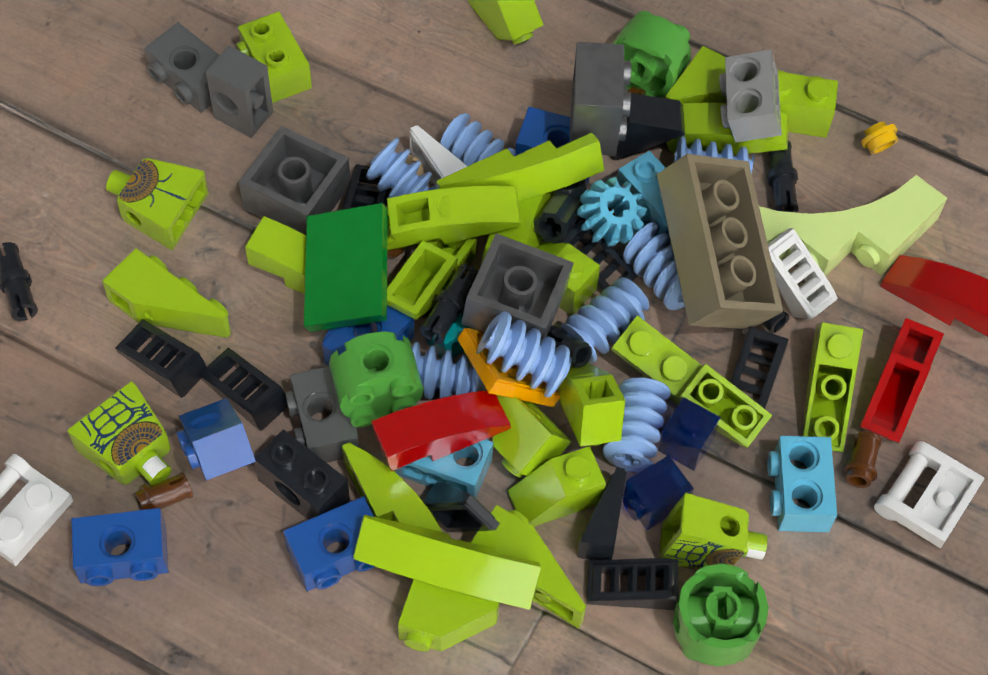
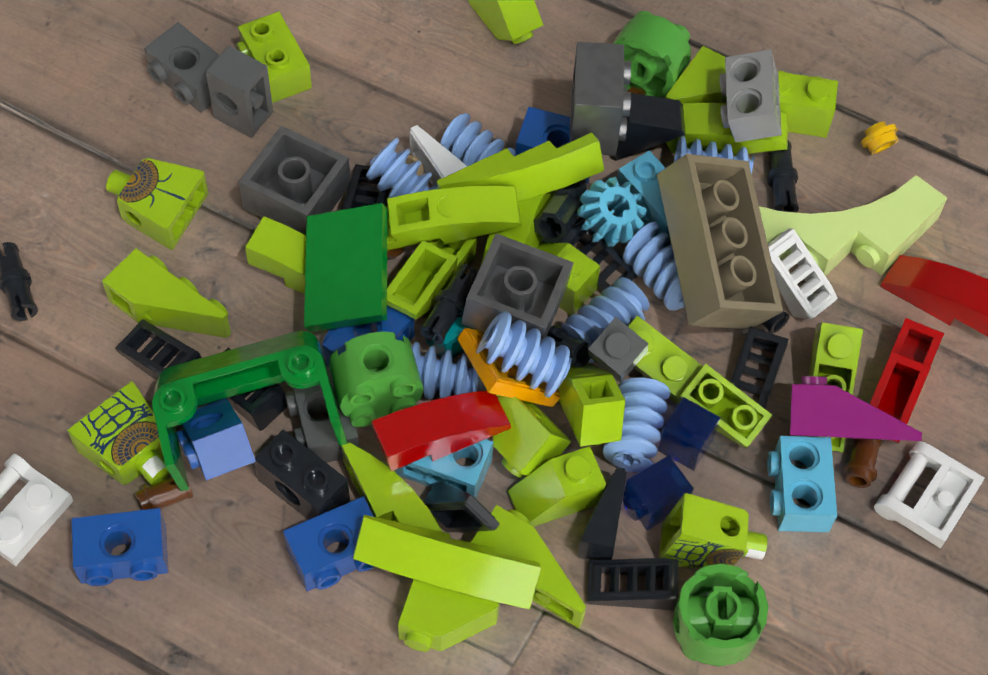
(183, 387): none -> green windscreen
(618, 349): none -> dark grey brick
(832, 412): none -> magenta slope

